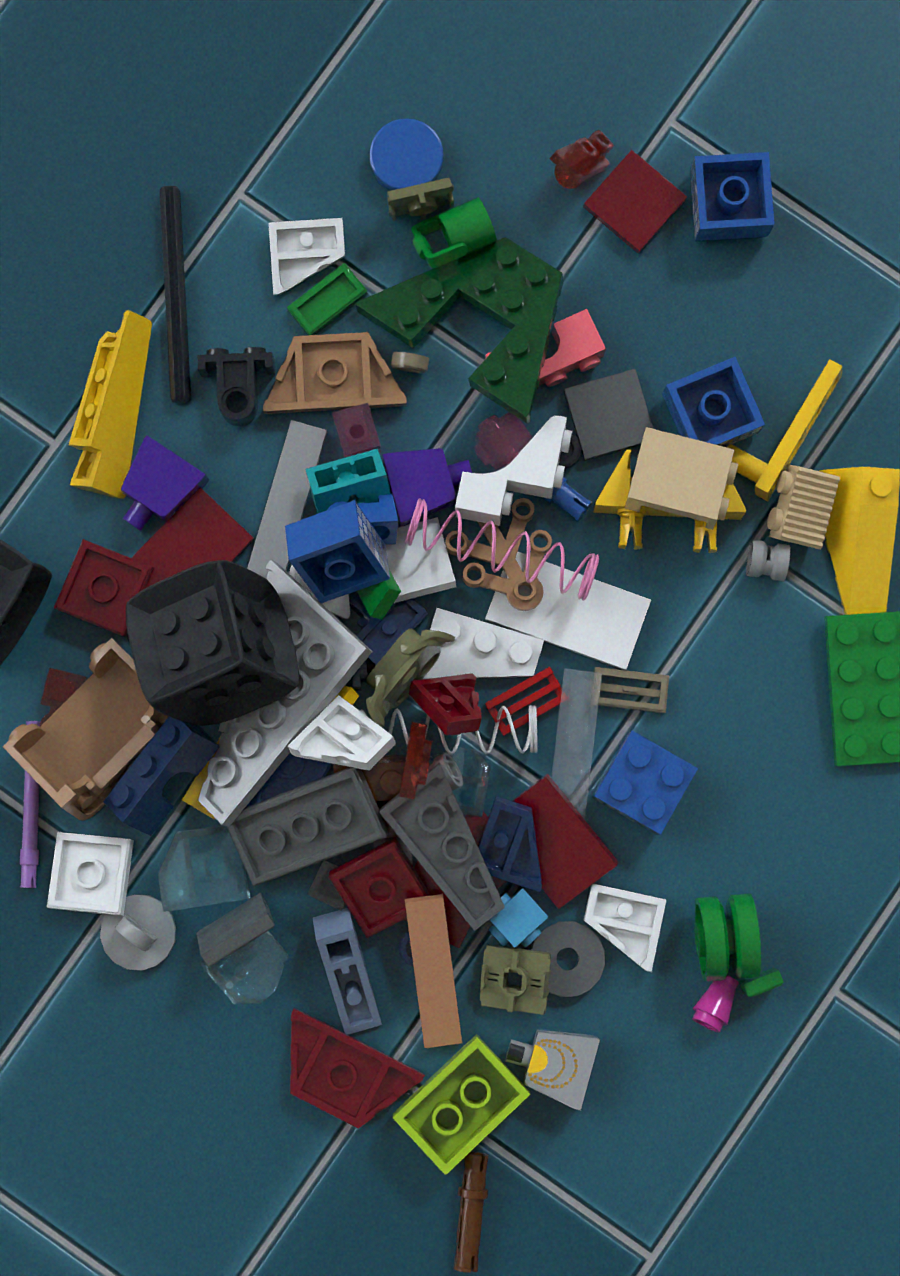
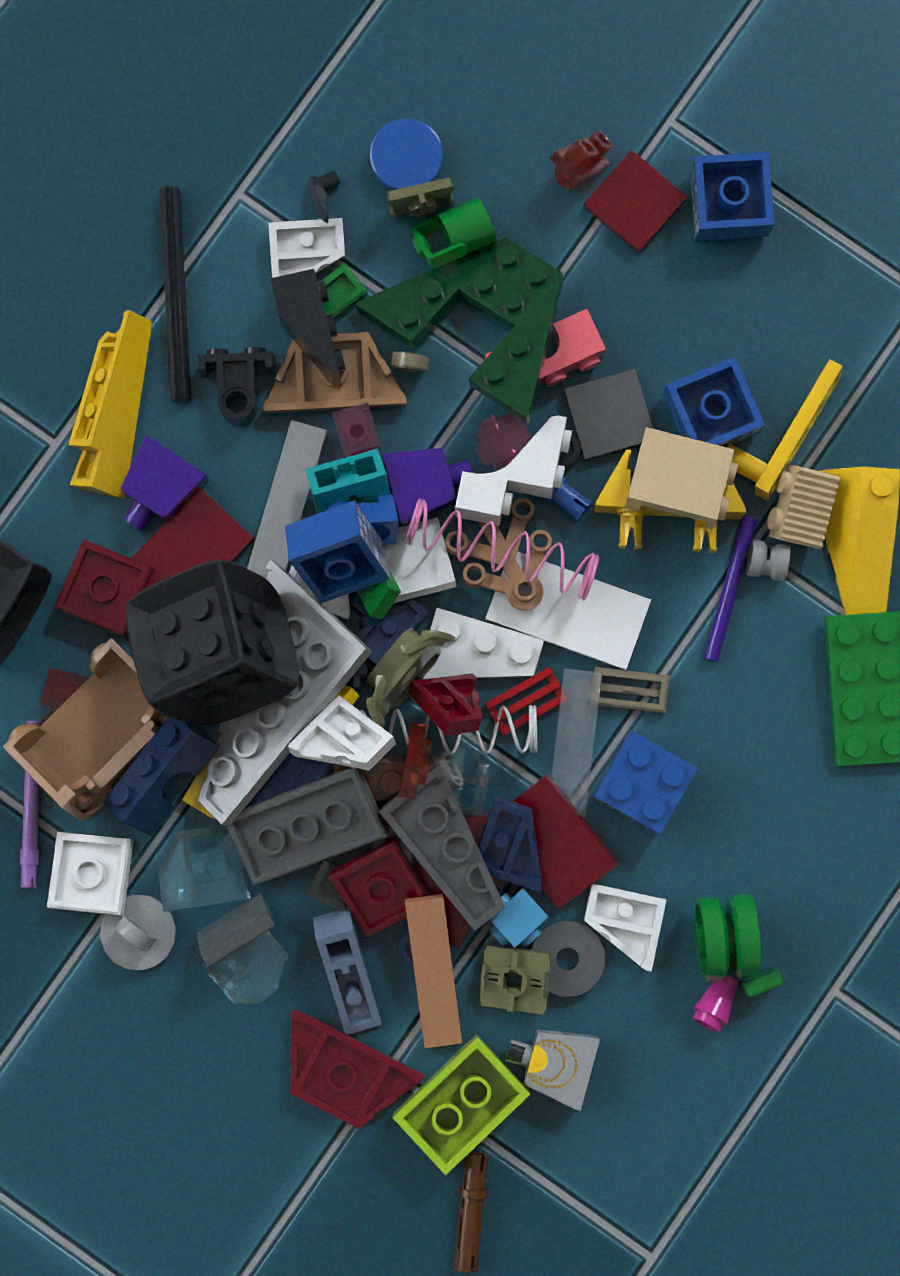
(303, 317): none -> black slope
(318, 189): none -> black bar
(730, 589): none -> dark purple bar

